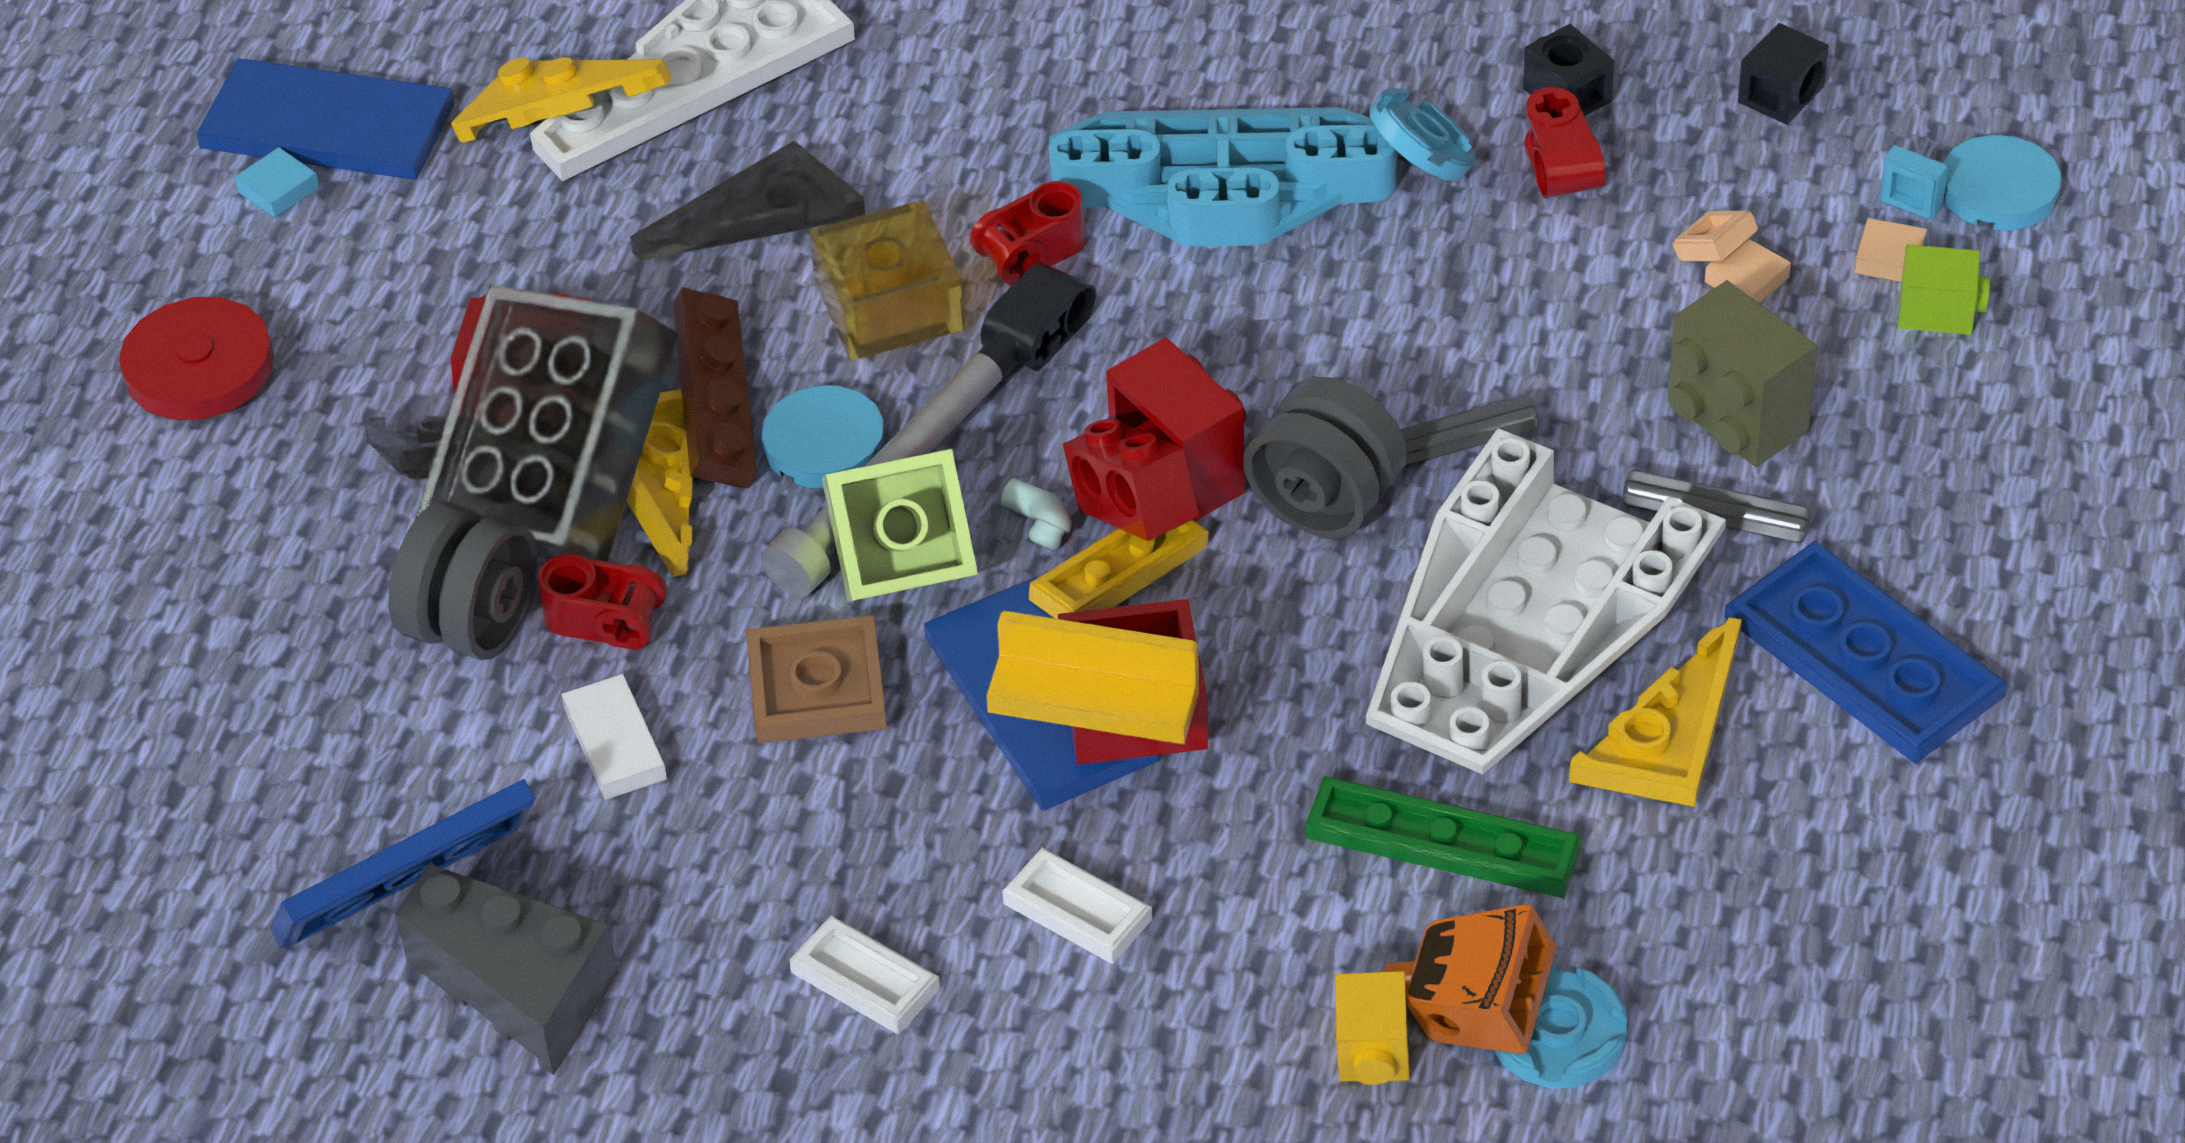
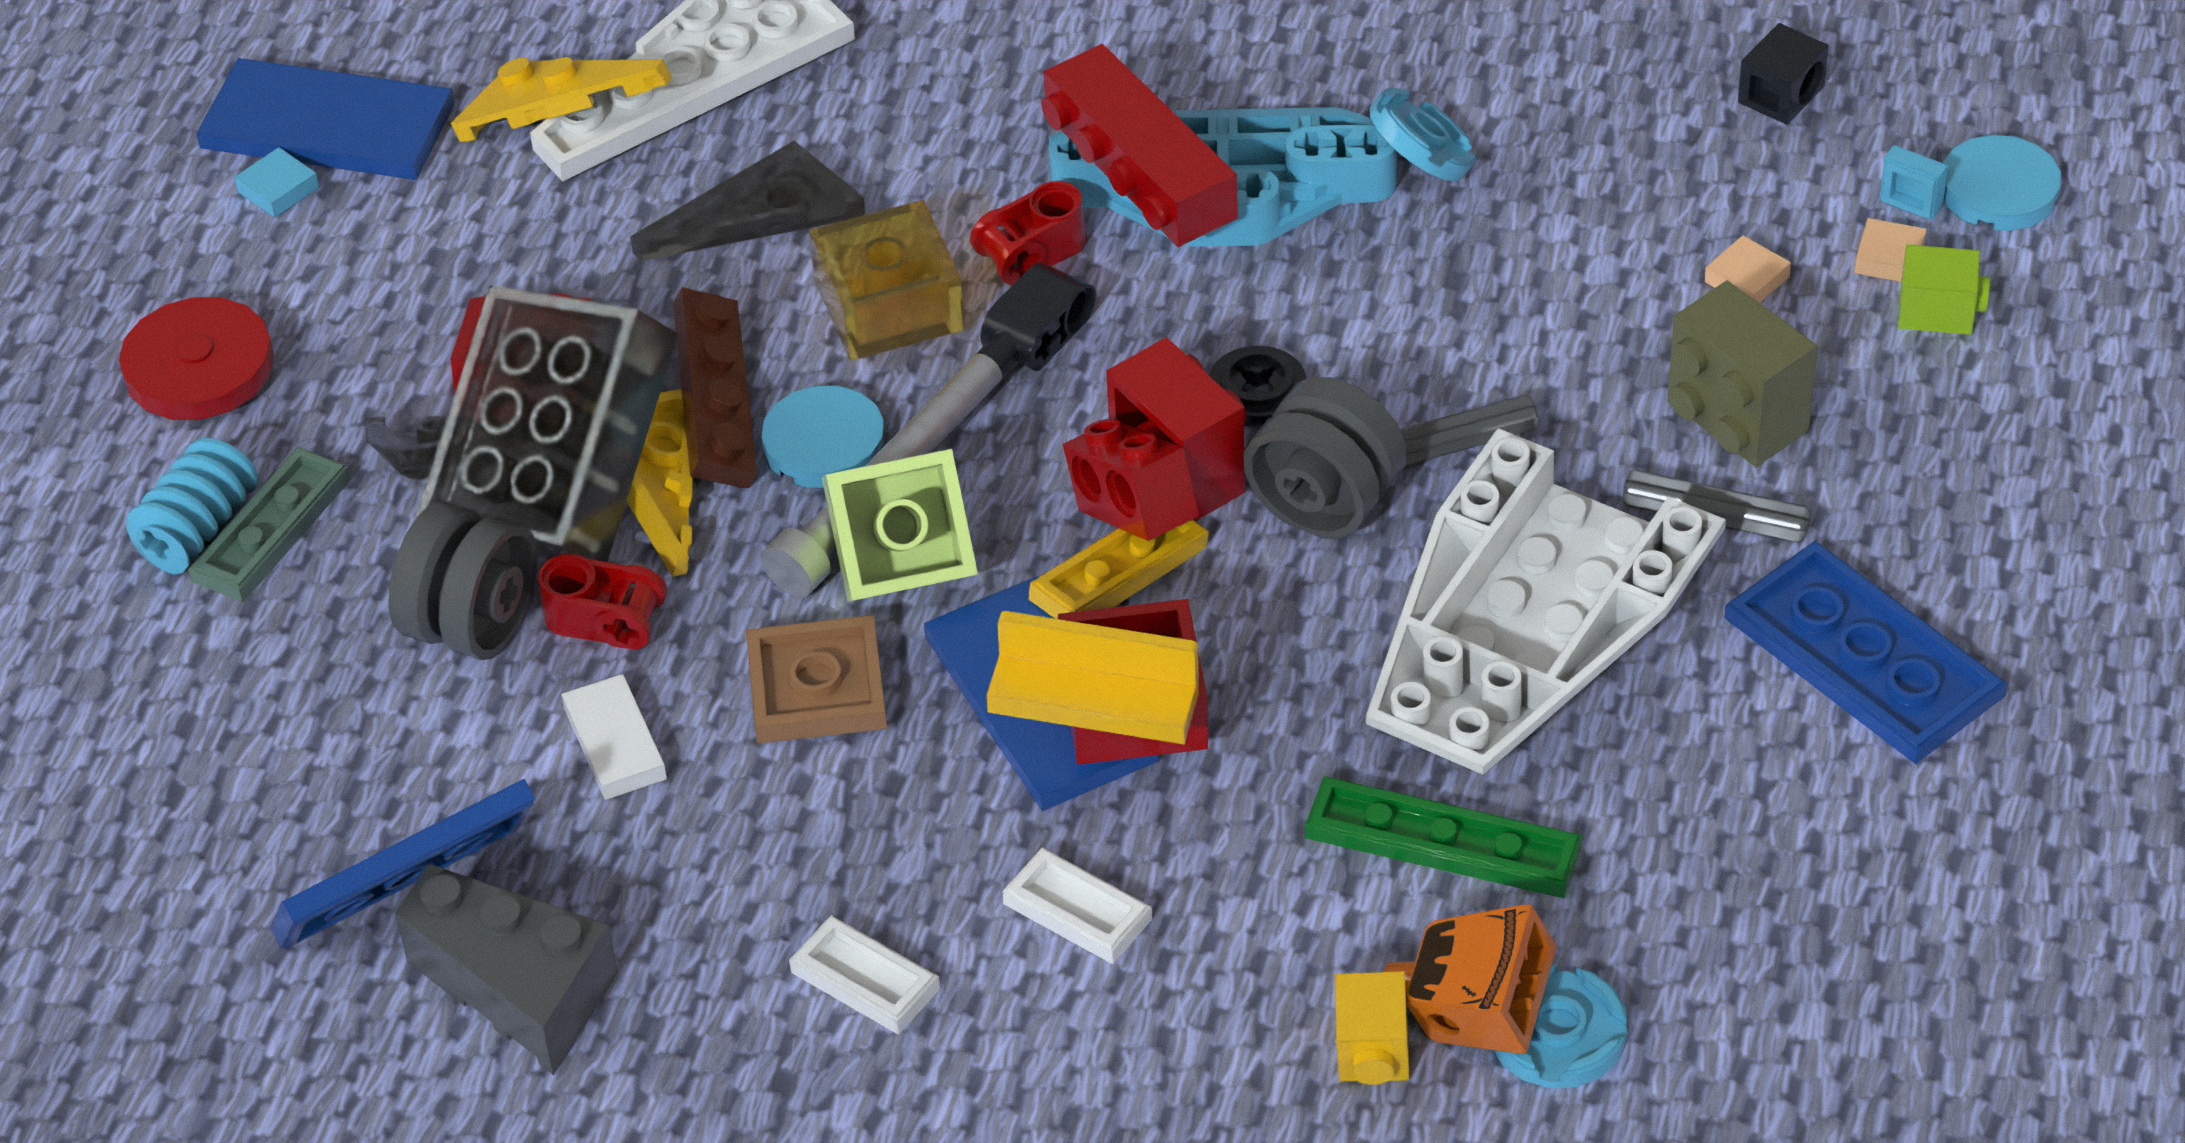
(190, 503): none -> medium azure piece
(269, 524): none -> sand green tile
(1039, 505): light aqua arm -> none
(1140, 145): none -> red brick
(1255, 367): none -> black gear
(1561, 144): red piece -> none
(1571, 63): black brick -> none
(1667, 736): yellow wing -> none
(1715, 235): light nougat tile -> none

